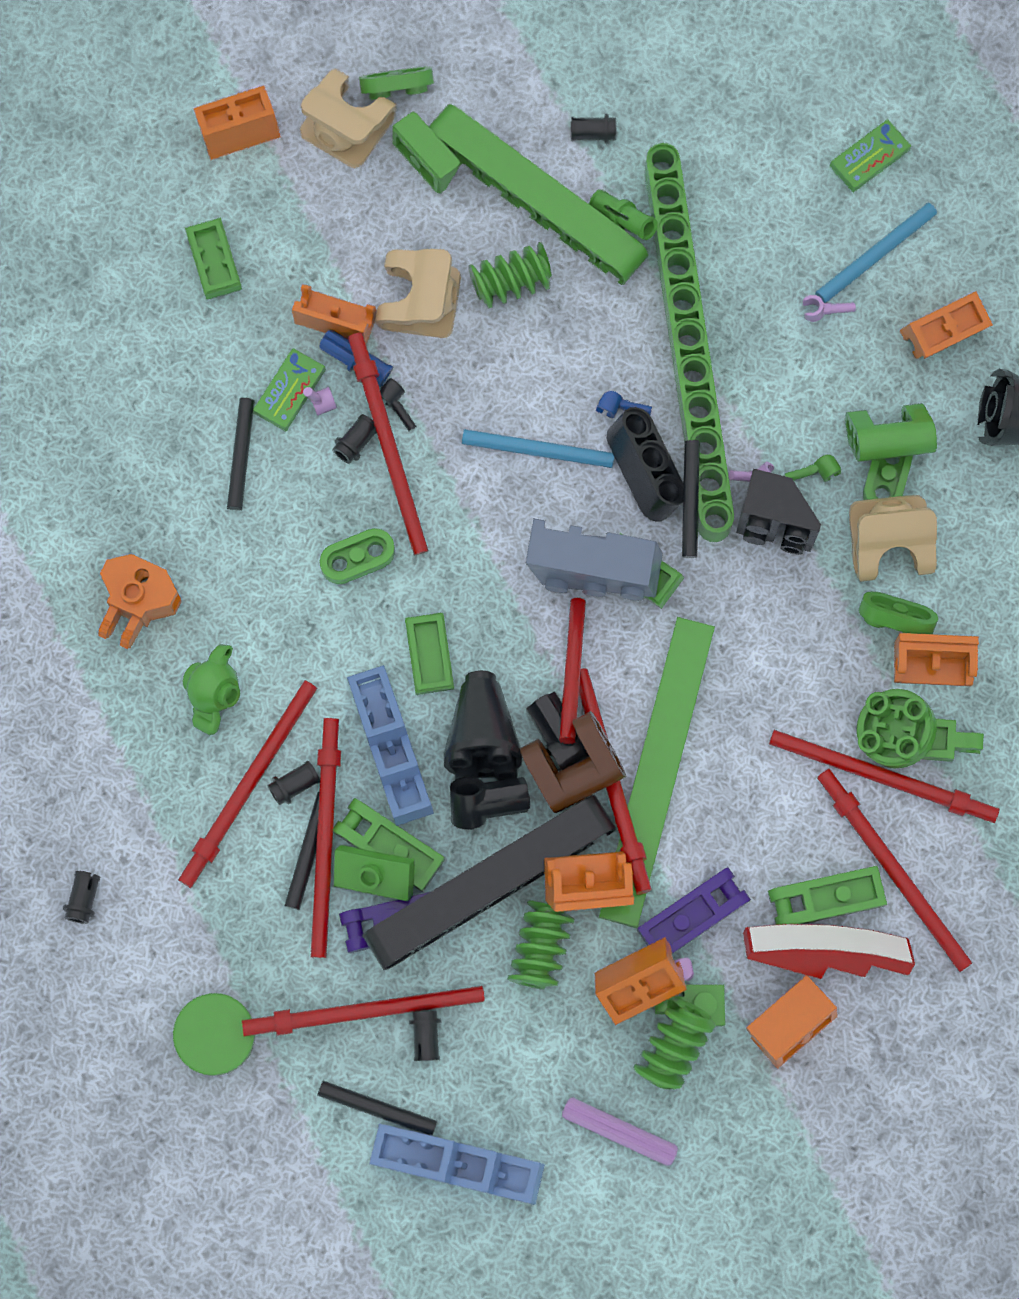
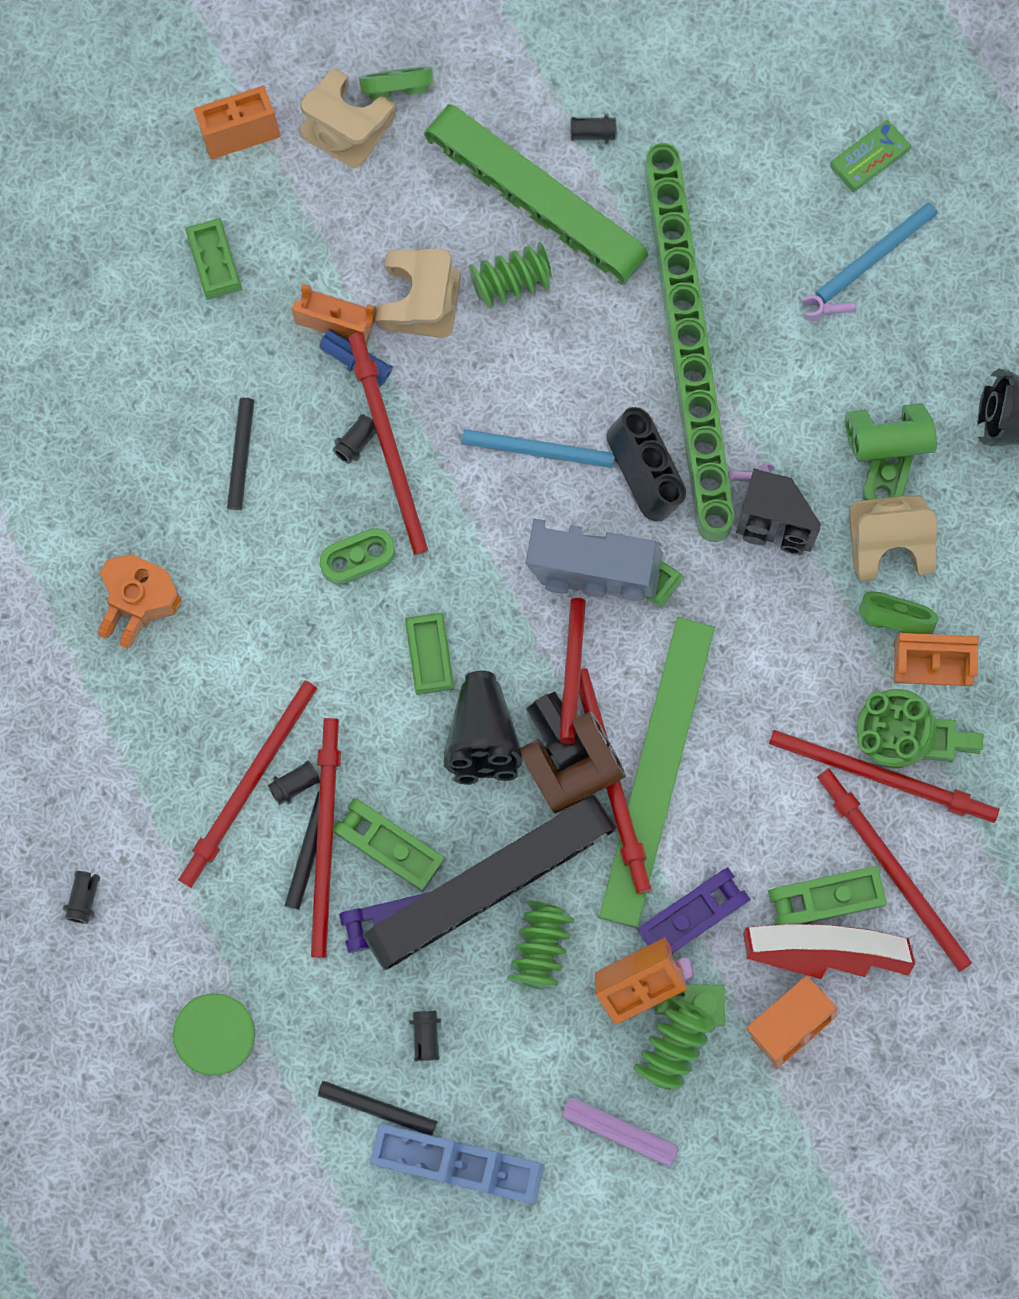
(211, 688): bright green piece -> none
(284, 1021): red bar -> none
(285, 392): bright green tile -> none
(322, 399): lavender hand -> none
(374, 872): bright green plate -> none
(390, 746): medium blue slope -> none
(391, 392): black hand -> none
(425, 151): bright green slope -> none
(475, 801): black piece -> none
(588, 881): orange hinge -> none
(612, 401): blue hand -> none
(635, 222): bright green pin -> none
(690, 499): black bar -> none
(825, 465): bright green hand -> none
(947, 326): orange hinge -> none

